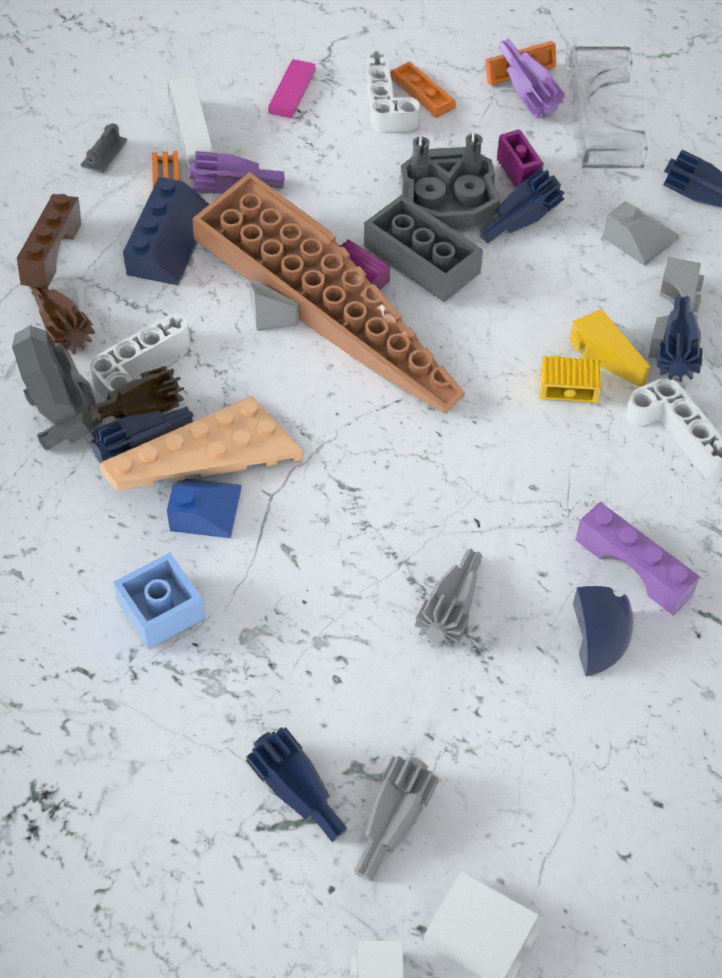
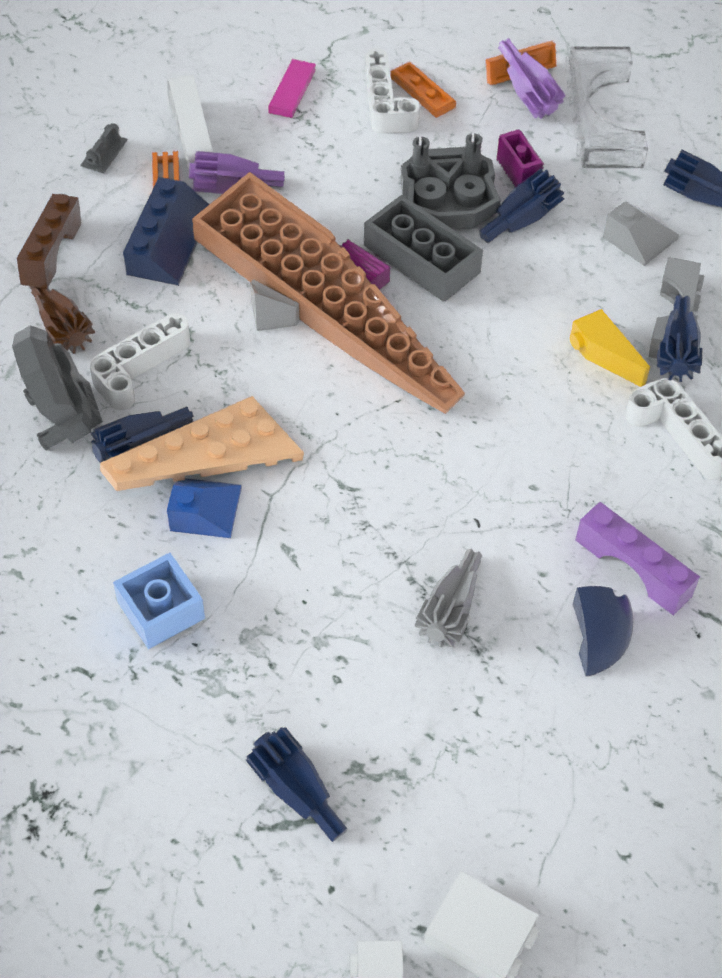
(151, 393): dark brown piece -> none
(396, 807): light grey piece -> none
(570, 379): yellow brick -> none

